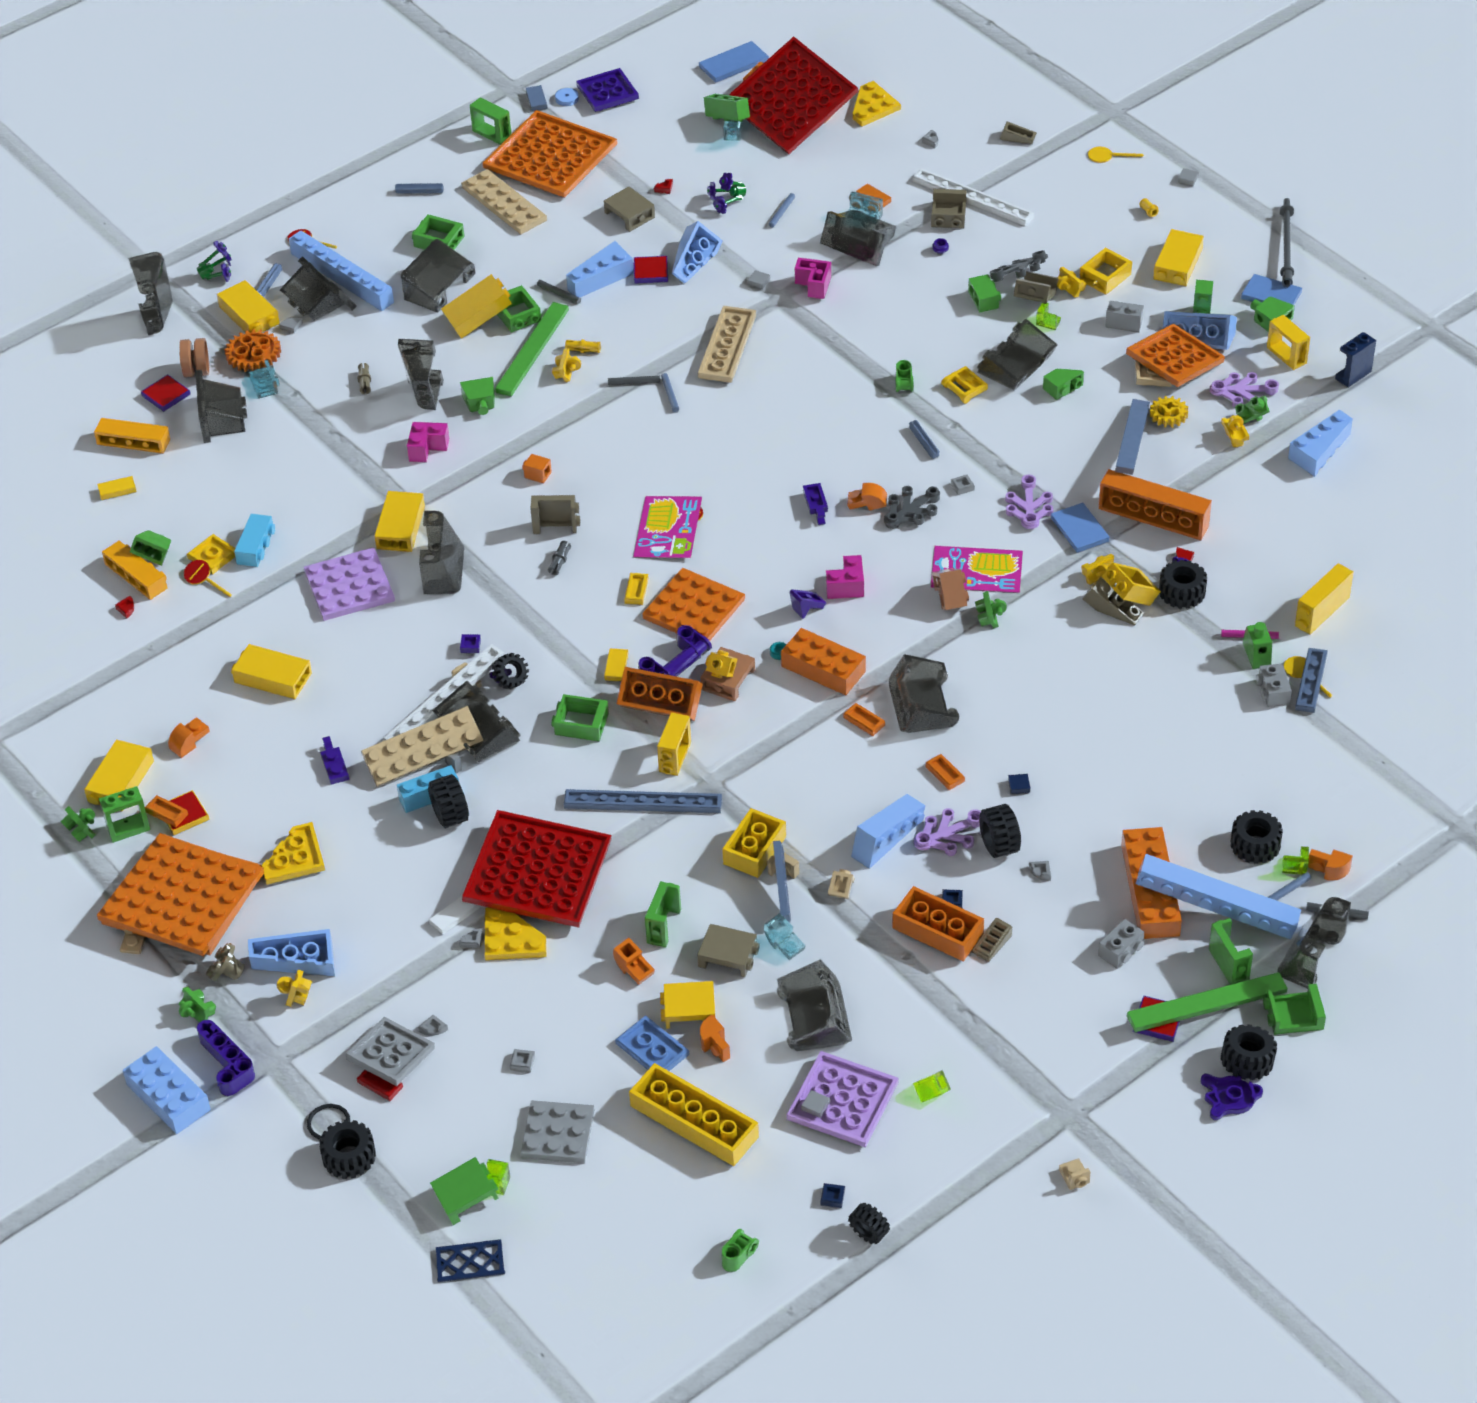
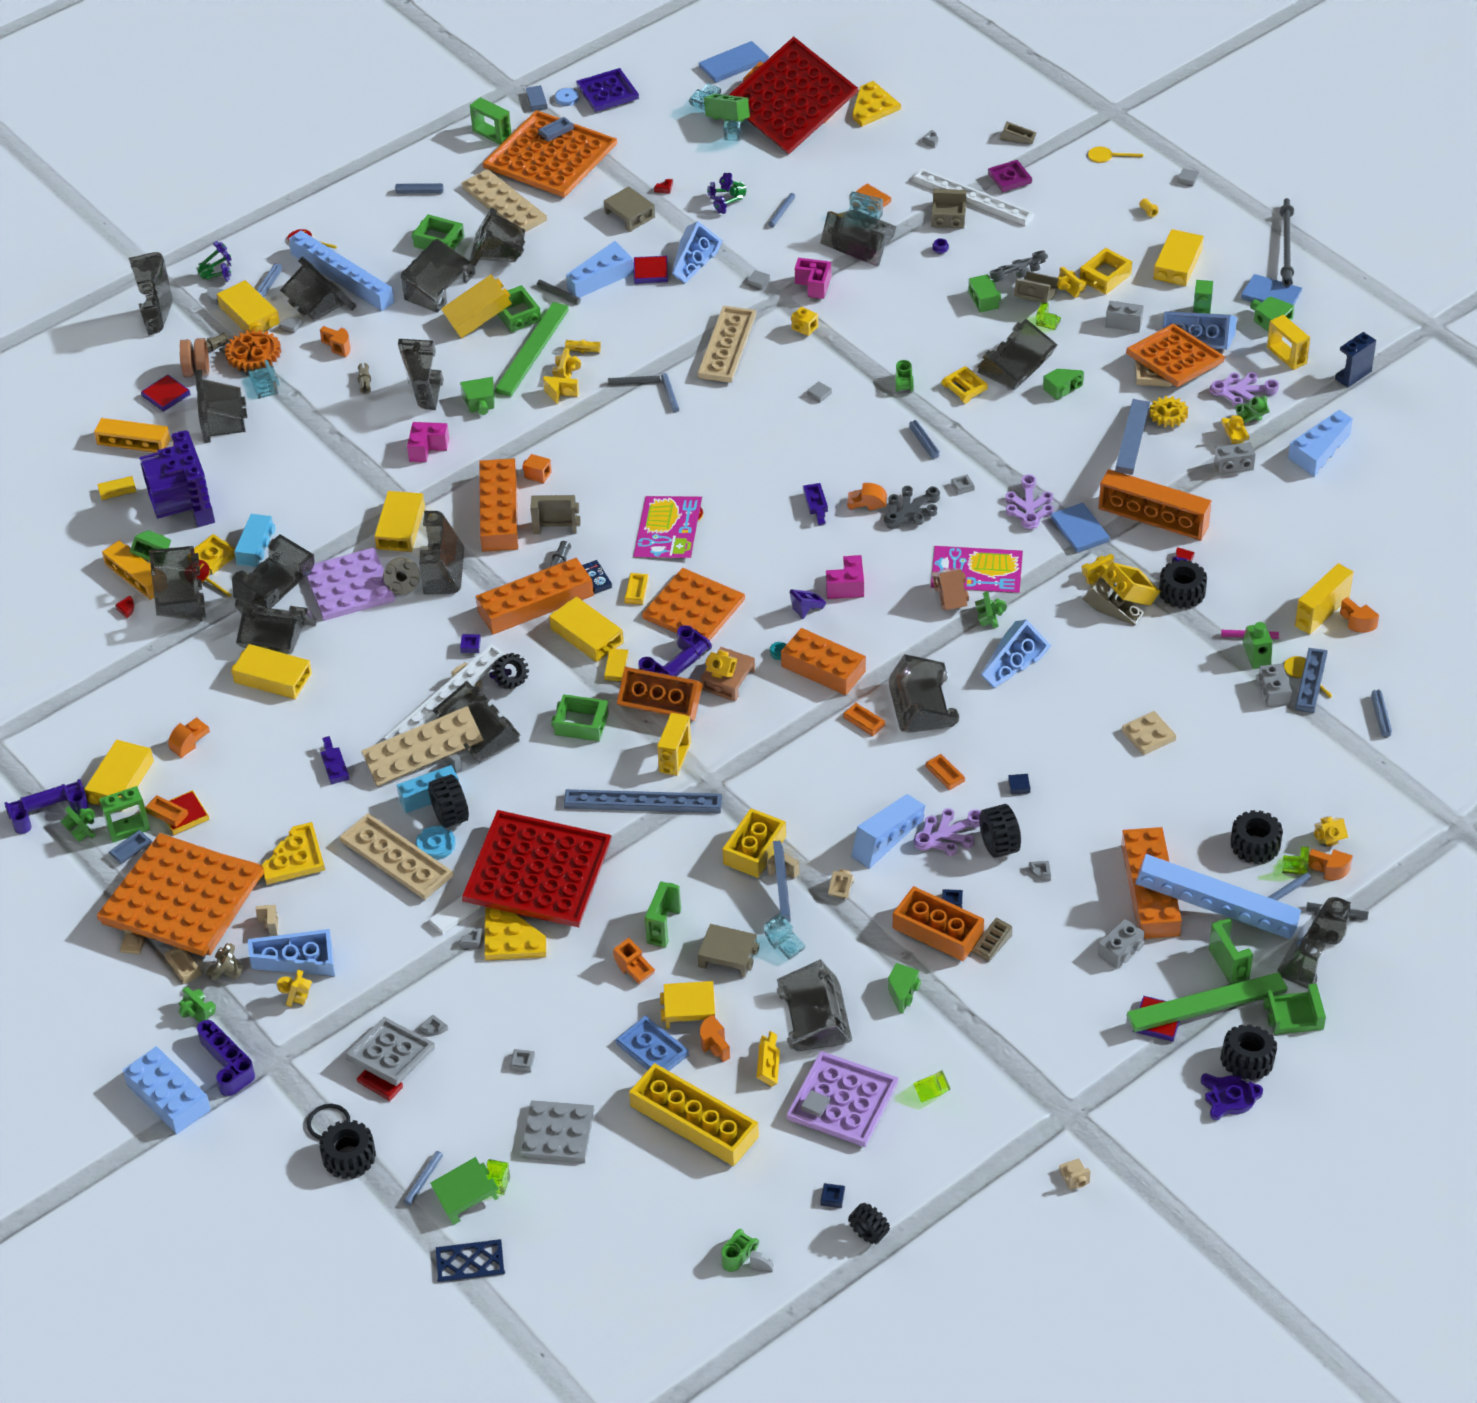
(19, 809): none -> dark purple piece
(130, 847): none -> sand blue tile
(177, 480): none -> dark purple hose
(177, 584): none -> clear smoke windscreen
(182, 964): none -> tan tile
(212, 294): none -> light grey tile
(213, 343): none -> dark tan pin
(268, 915): none -> tan bracket
(271, 627): none -> clear smoke windscreen
(276, 575): none -> clear smoke windscreen
(337, 340): none -> orange brick
(396, 856): none -> tan plate
(401, 575): none -> dark tan plate
(423, 1178): none -> sand blue bar
(436, 842): none -> medium azure tile
(497, 240): none -> clear smoke windscreen
(498, 505): none -> orange brick
(534, 595): none -> orange brick
(555, 129): none -> sand blue tile
(557, 386): none -> yellow slope
(586, 629): none -> yellow brick
(599, 578): none -> dark blue tile
(697, 98): none -> clear light blue brick
(760, 1263): none -> light grey tile
(768, 1060): none -> yellow plate
(804, 321): none -> yellow brick
(819, 391): none -> light grey tile
(902, 984): none -> bright green slope
(1009, 175): none -> magenta plate
(1015, 652): none -> light blue wedge
(1149, 733): none -> tan plate
(1234, 458): none -> light grey brick
(1330, 830): none -> yellow brick
(1360, 619): none -> orange brick
(1381, 713): none -> sand blue axle

